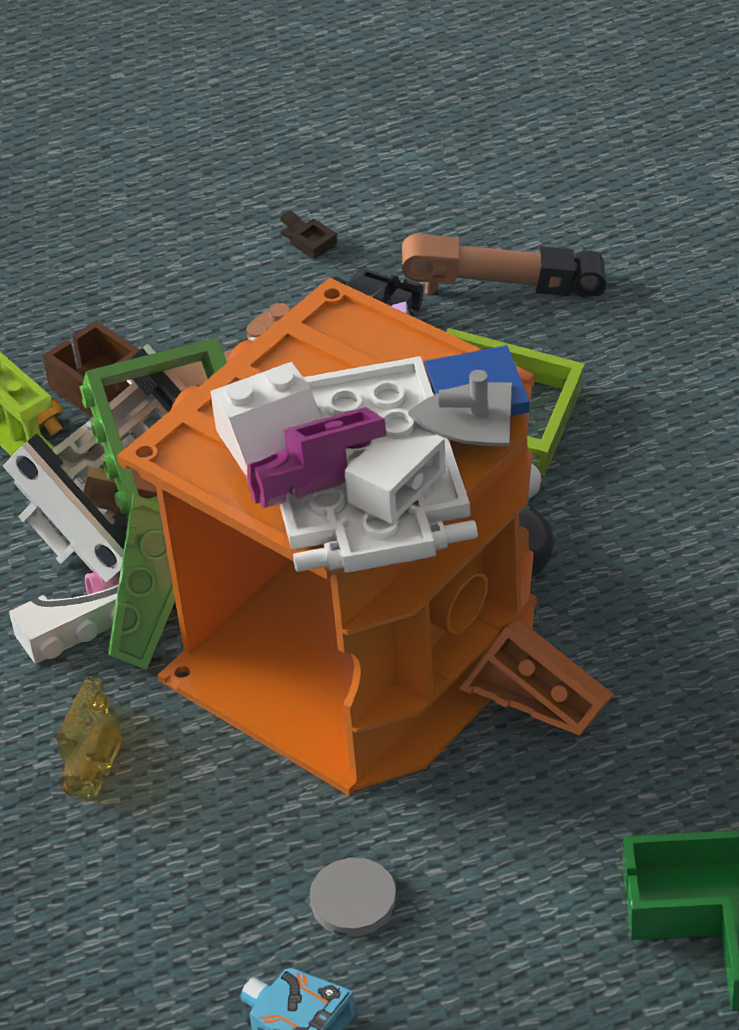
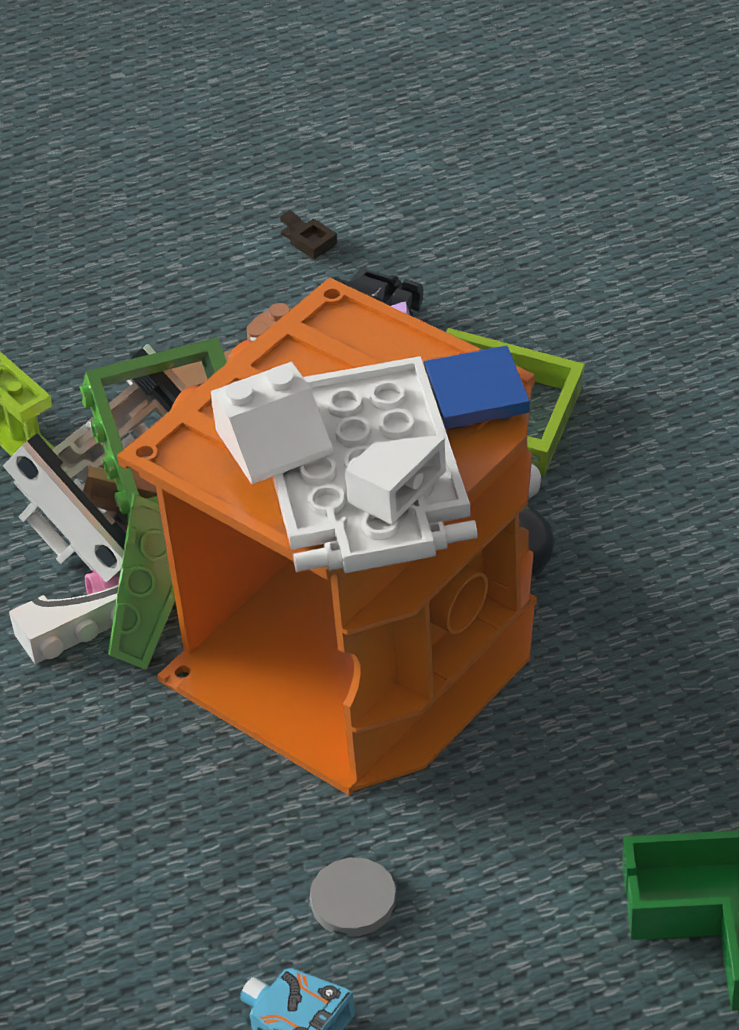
(49, 418): light orange tile -> none
(88, 742): clear yellow plate -> none
(94, 348): reddish brown piece -> none
(313, 456): magenta plate -> none
(469, 413): light grey shield -> none
(537, 679): orange wedge -> none
(551, 270): nougat piece -> none

